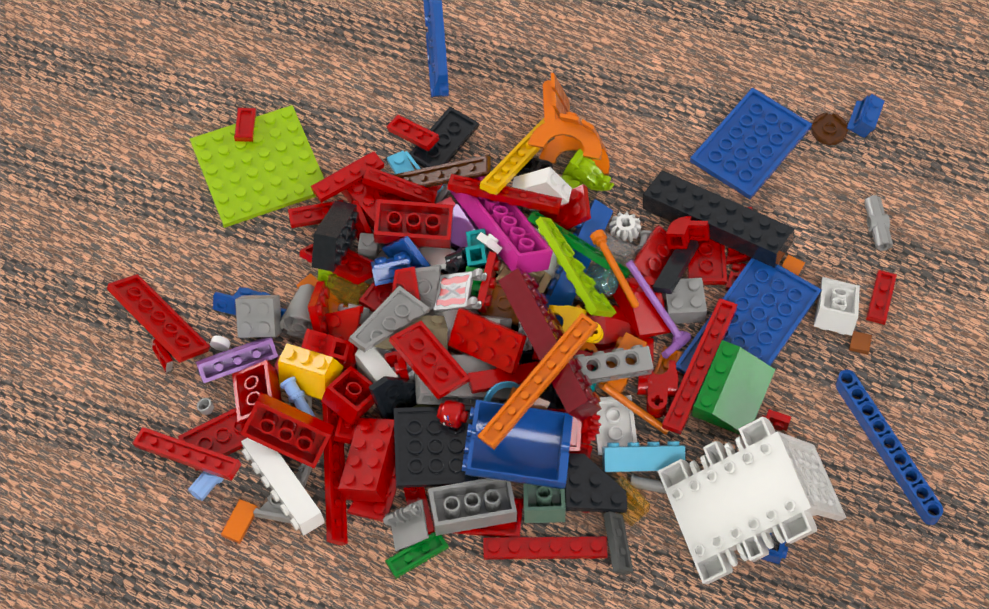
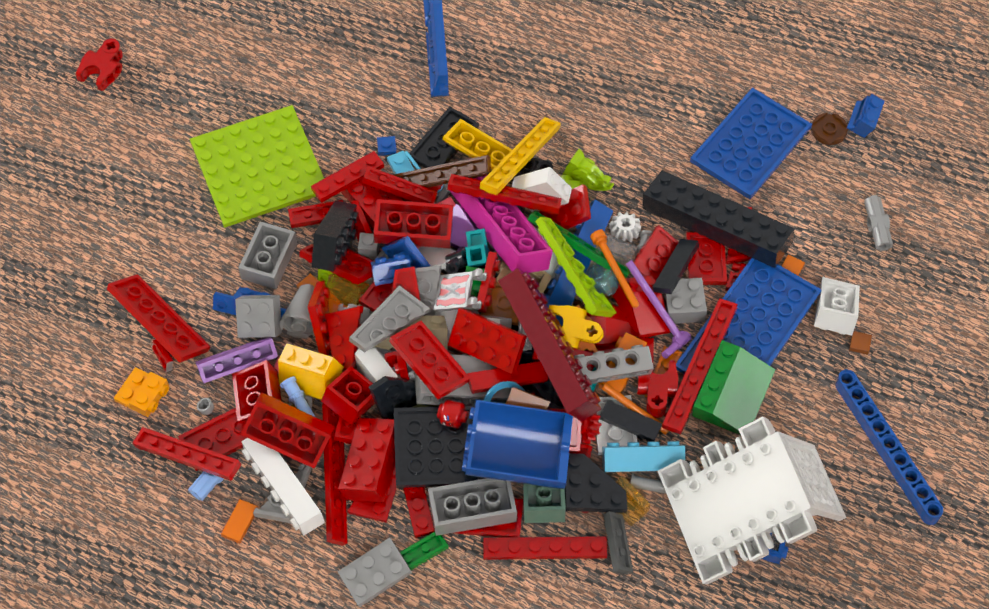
(103, 62): none -> red piece
(142, 391): none -> light orange plate
(220, 343): white tile -> none
(245, 124): red tile -> none
(268, 255): none -> light grey brick
(326, 344): red brick -> none
(374, 572): none -> light grey plate
(386, 145): none -> blue plate
(407, 525): light grey hinge -> none
(413, 132): red plate -> none
(475, 143): none -> yellow slope
(490, 241): white plate -> none
(537, 381): orange tile -> none
(562, 122): orange piece -> none
(630, 421): none -> black tile
(684, 230): red brick -> none
(778, 420): red bracket -> none
(881, 297): red tile -> none

